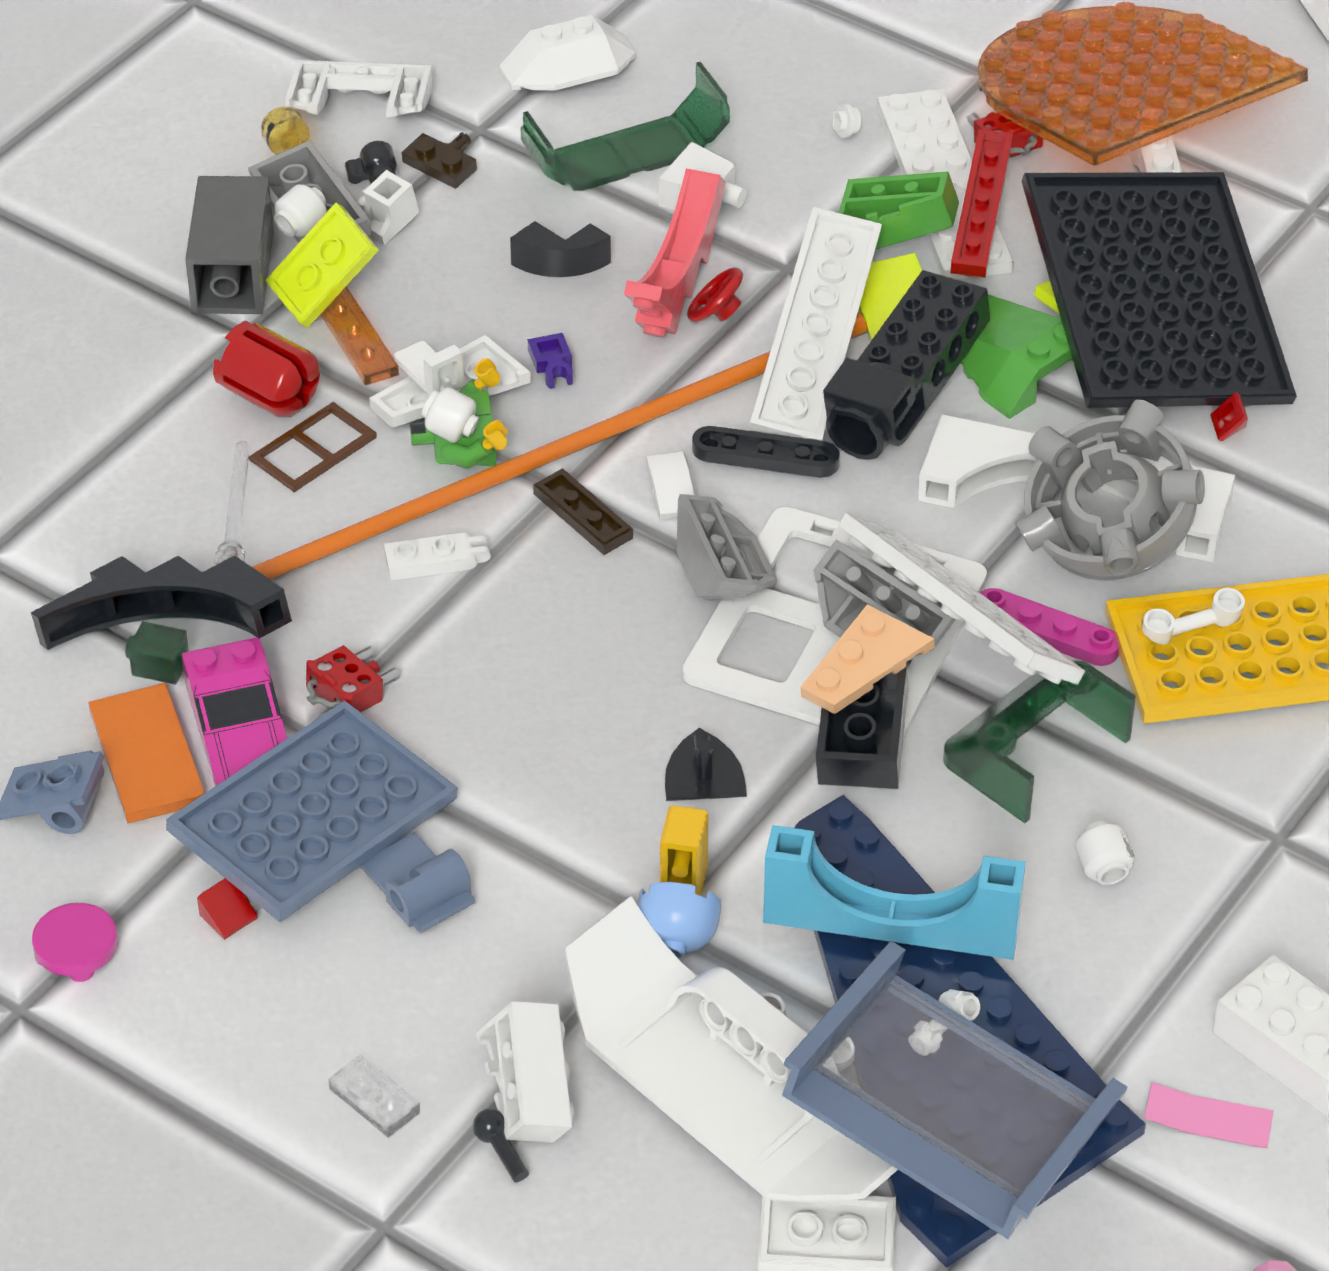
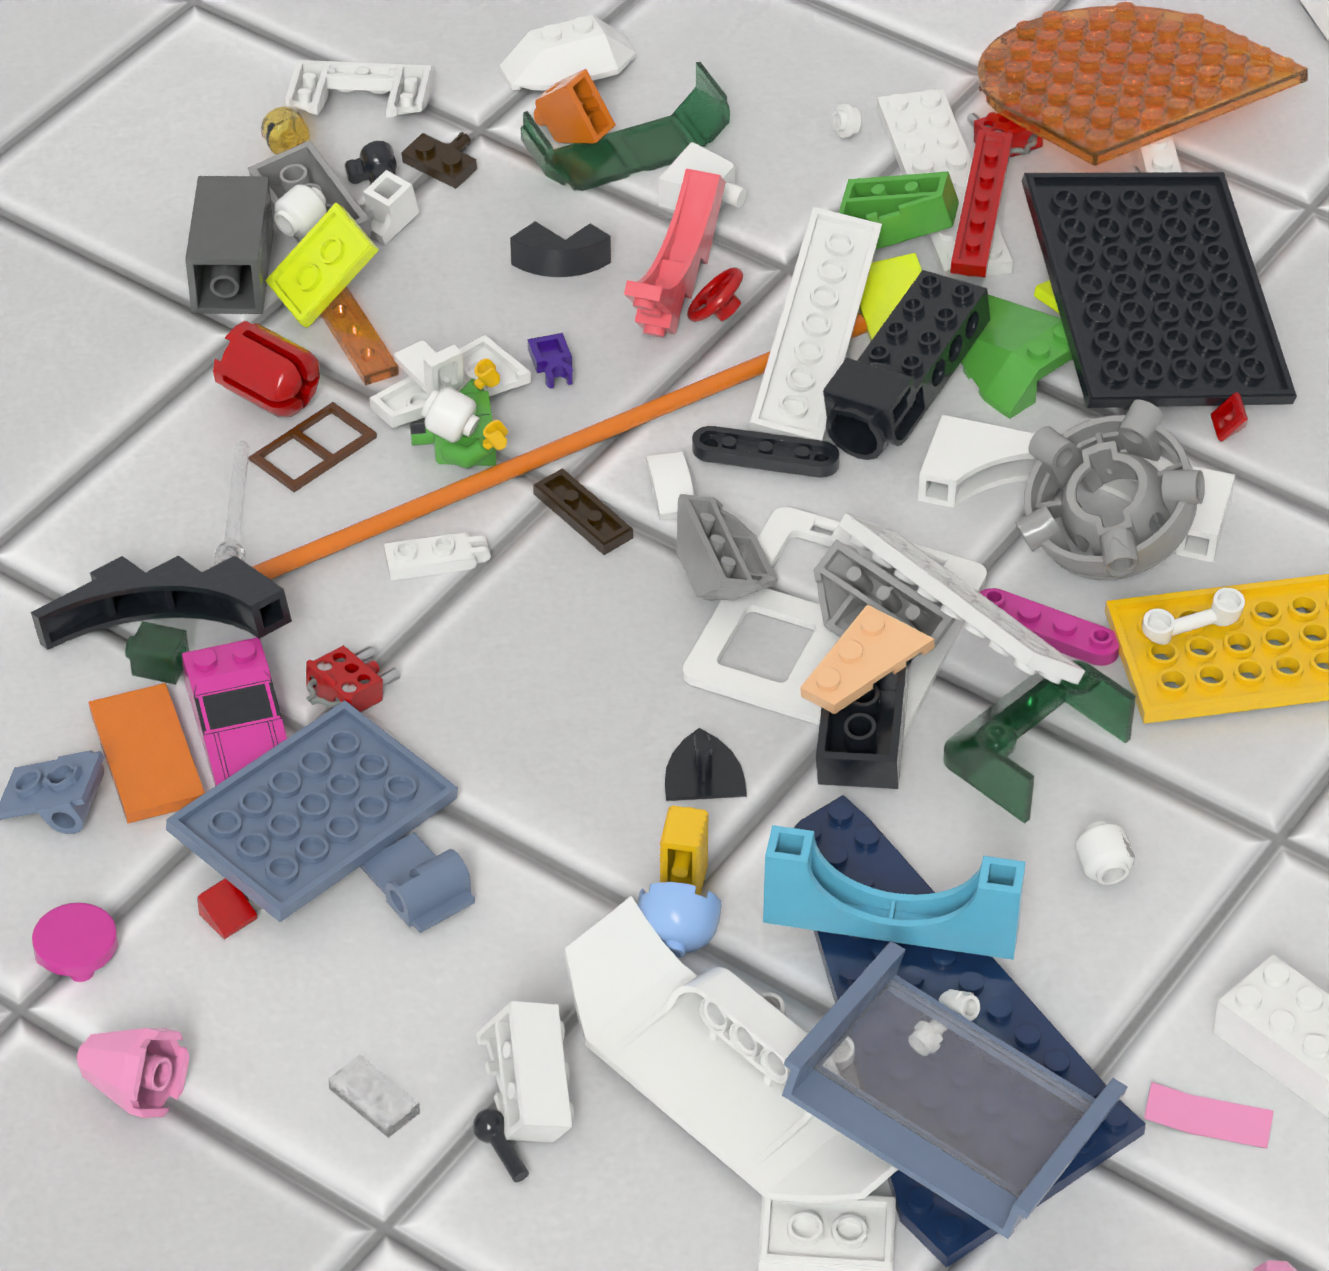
(136, 1068): none -> bright pink cone
(574, 110): none -> orange torso

